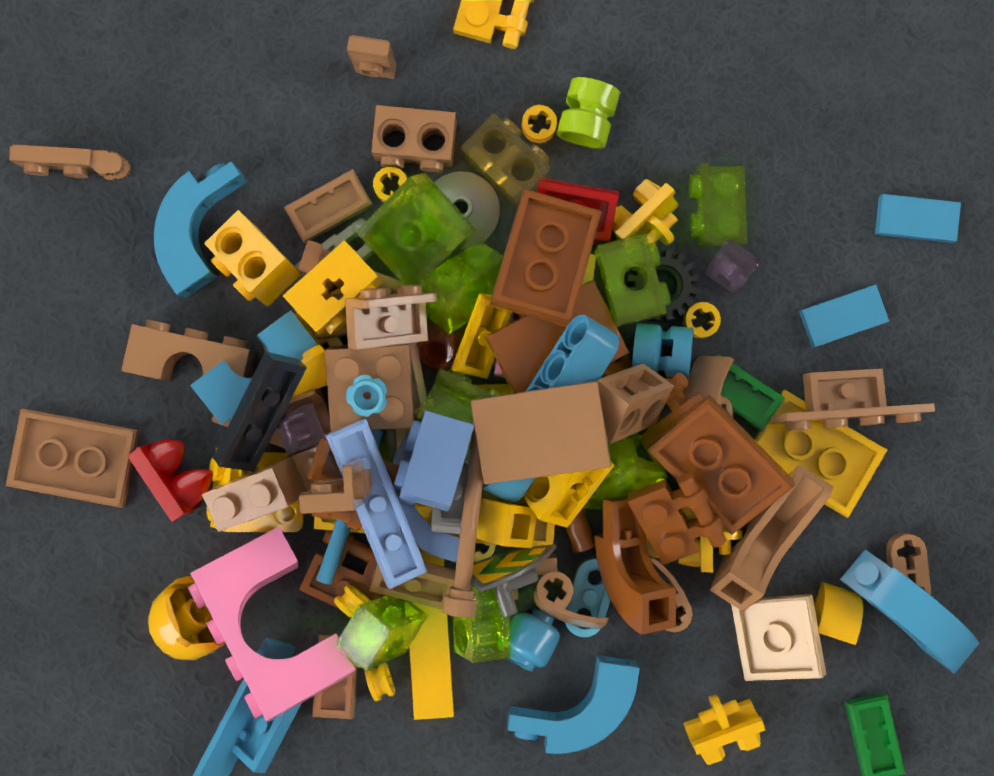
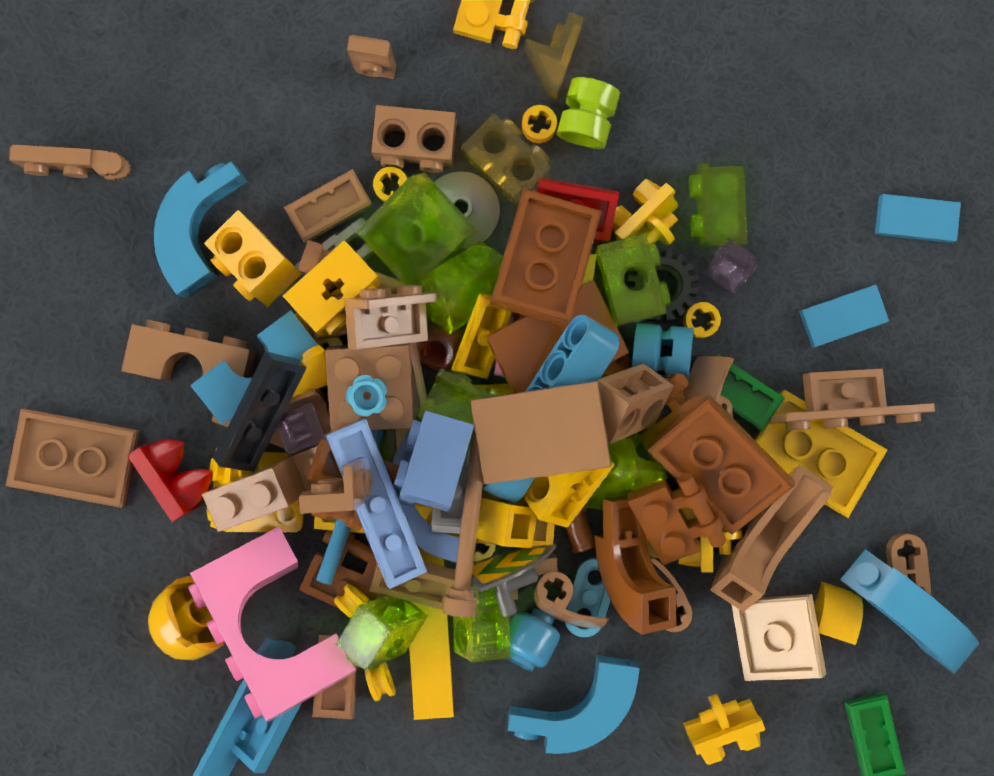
(553, 63): none -> clear yellow slope

